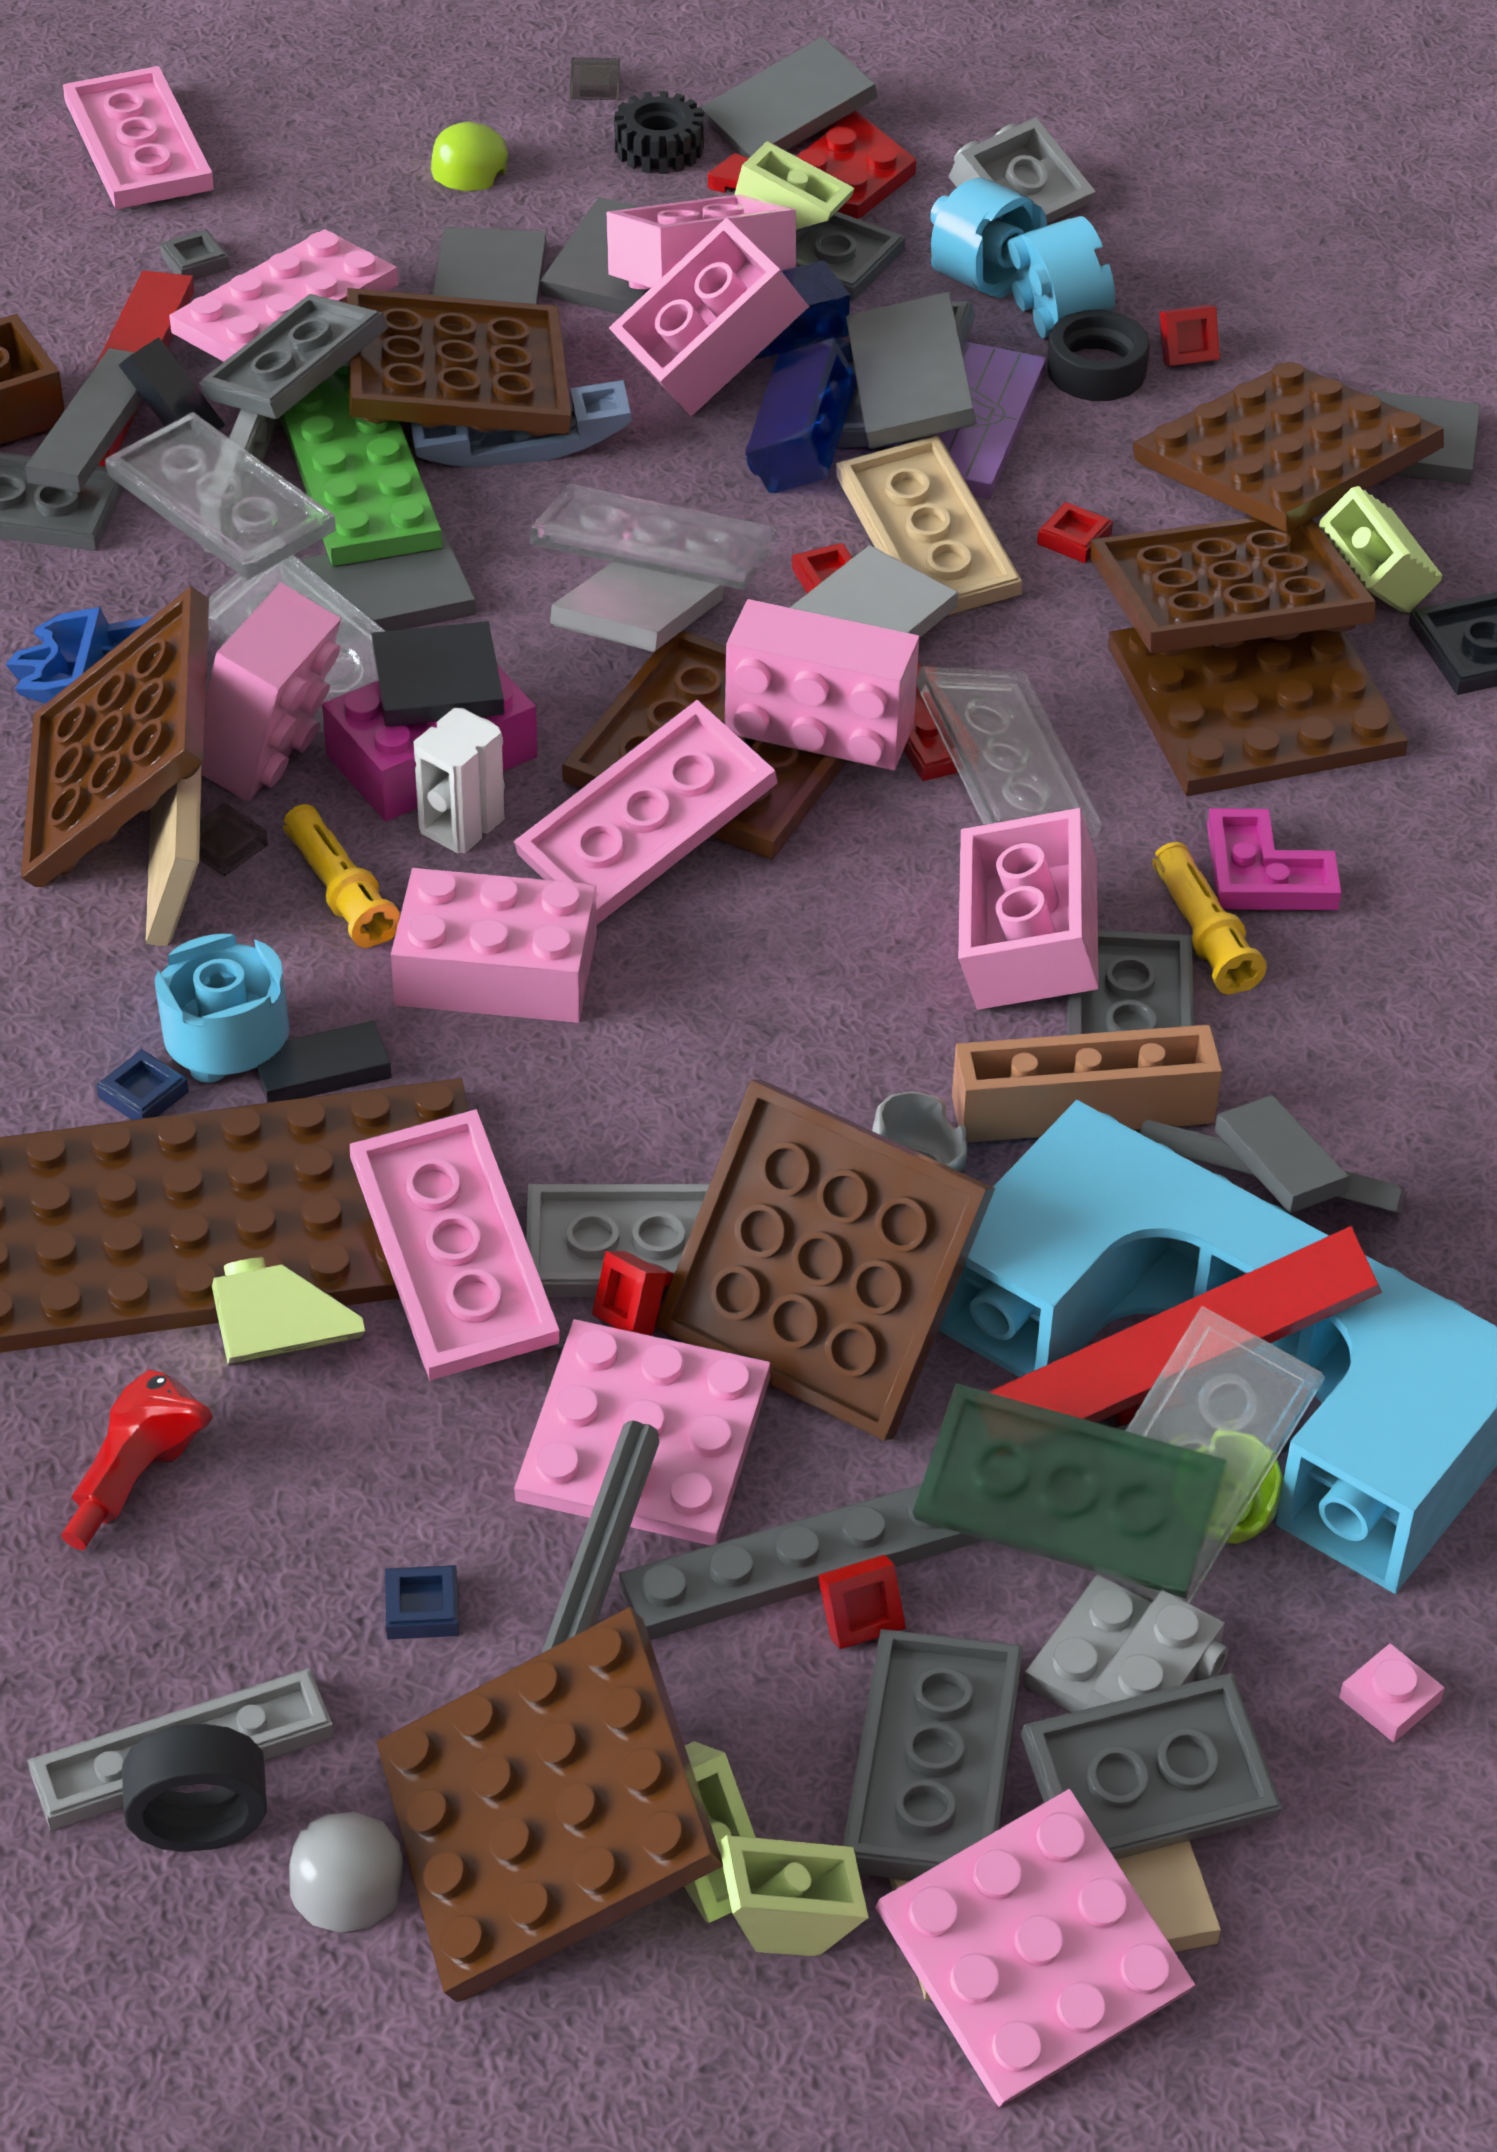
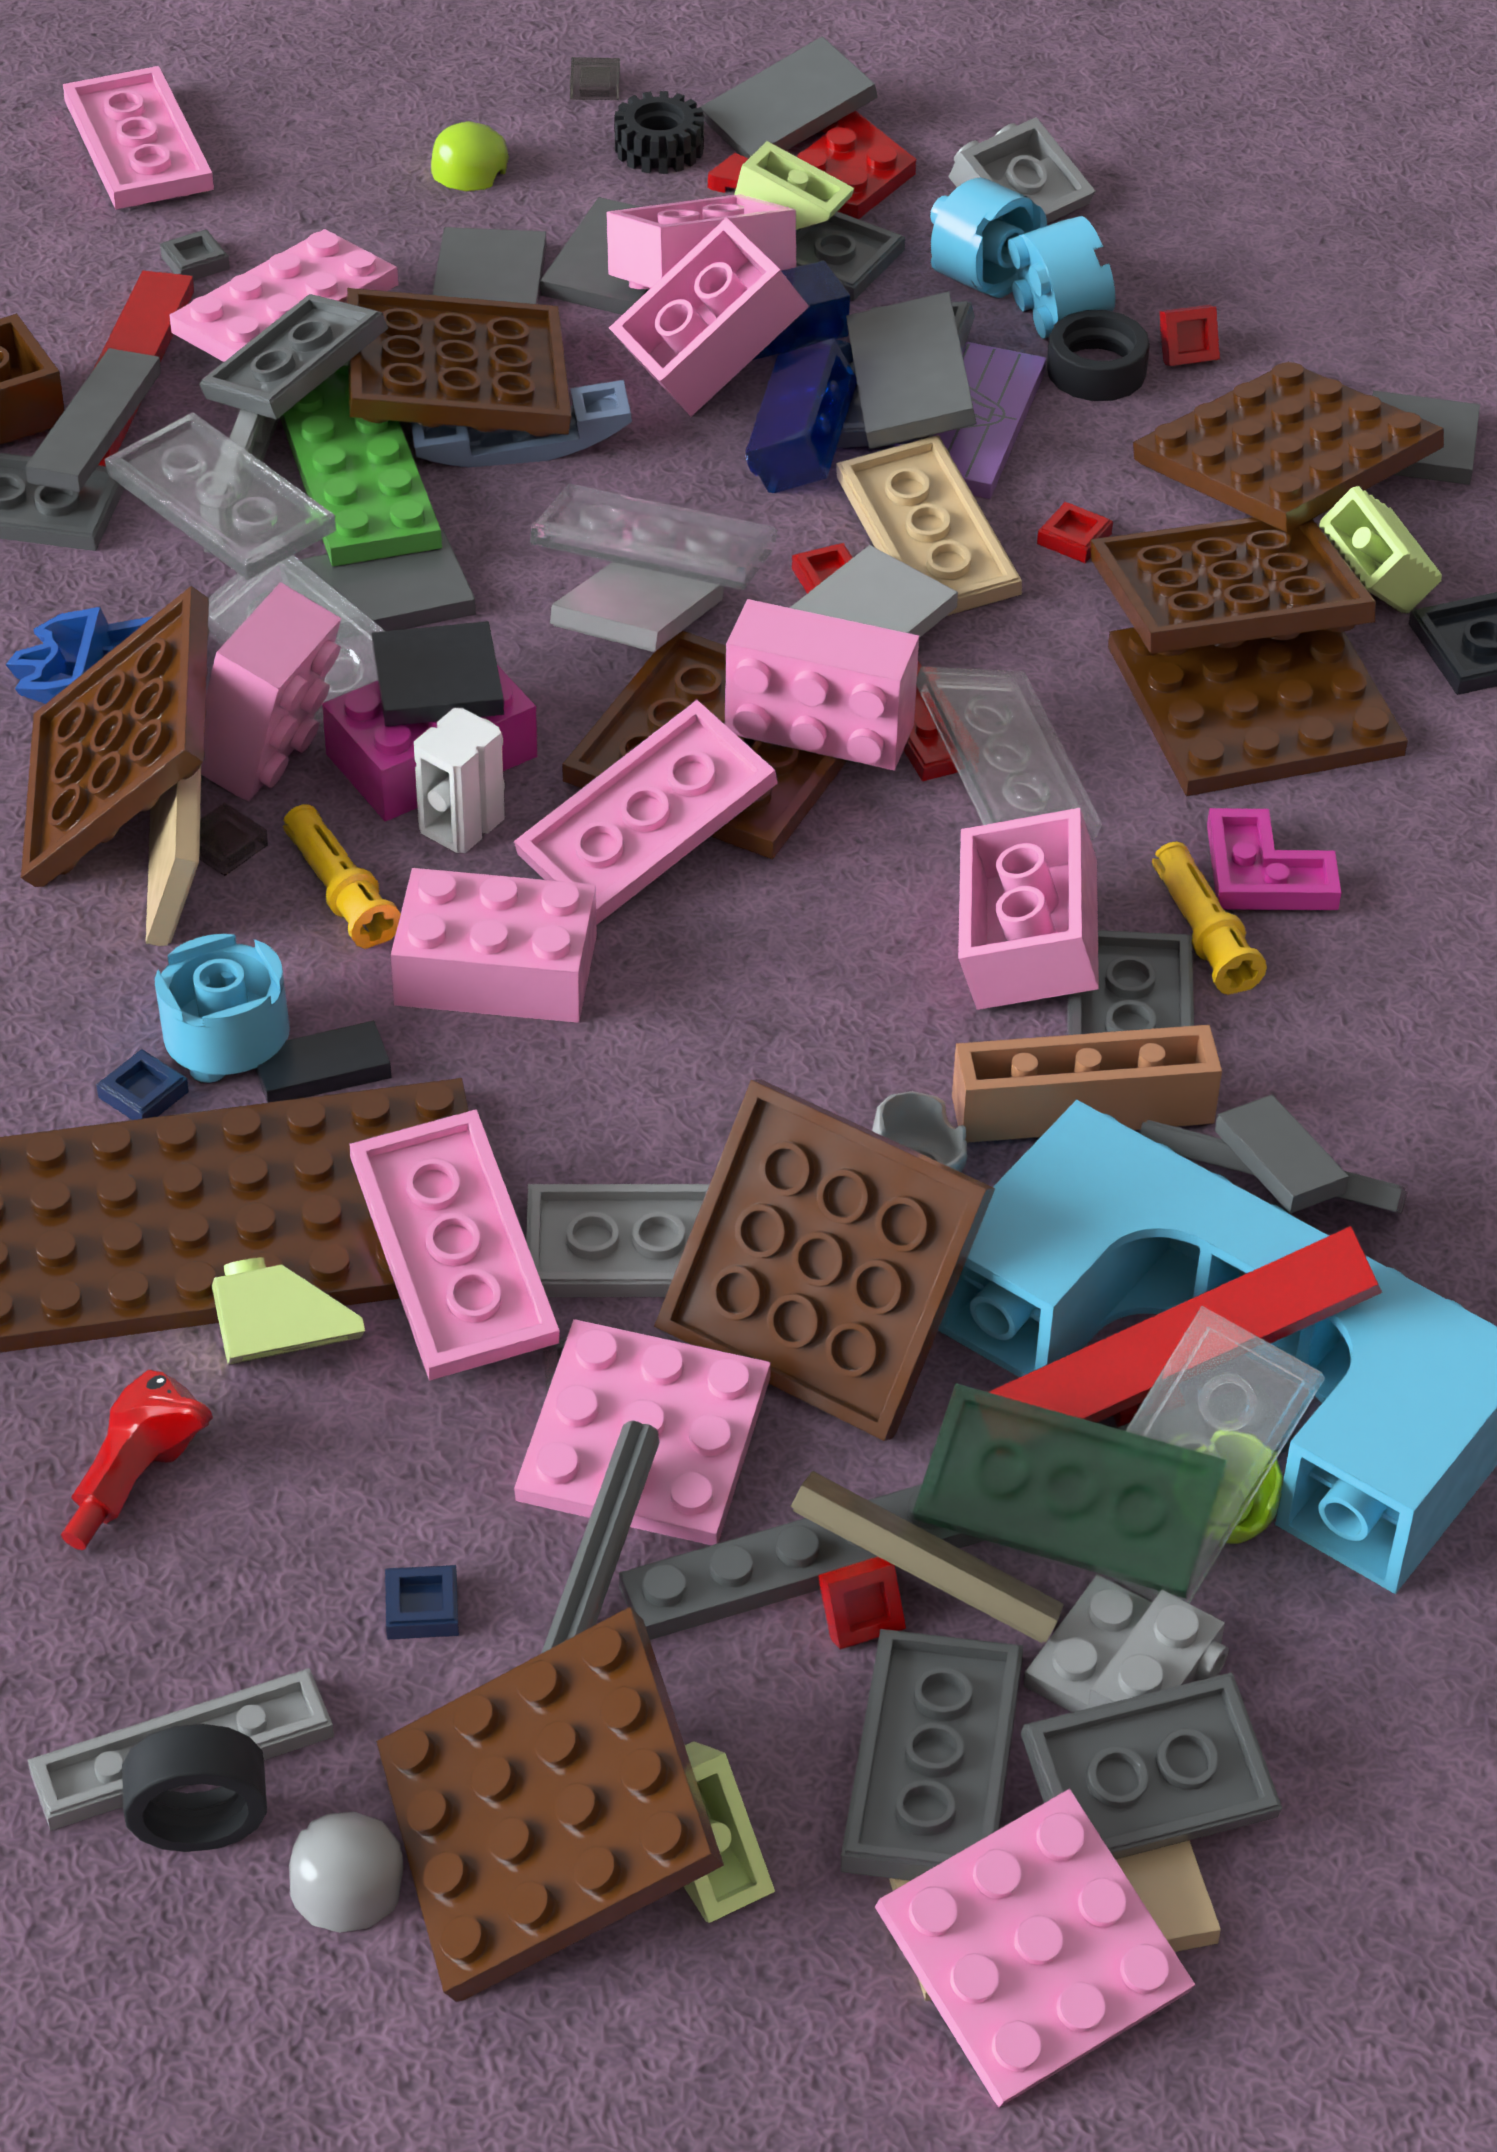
(167, 385): black tile -> none
(630, 1292): red tile -> none
(792, 1893): yellowish green slope -> none
(927, 1557): none -> dark tan tile
(1391, 1692): bright pink plate -> none

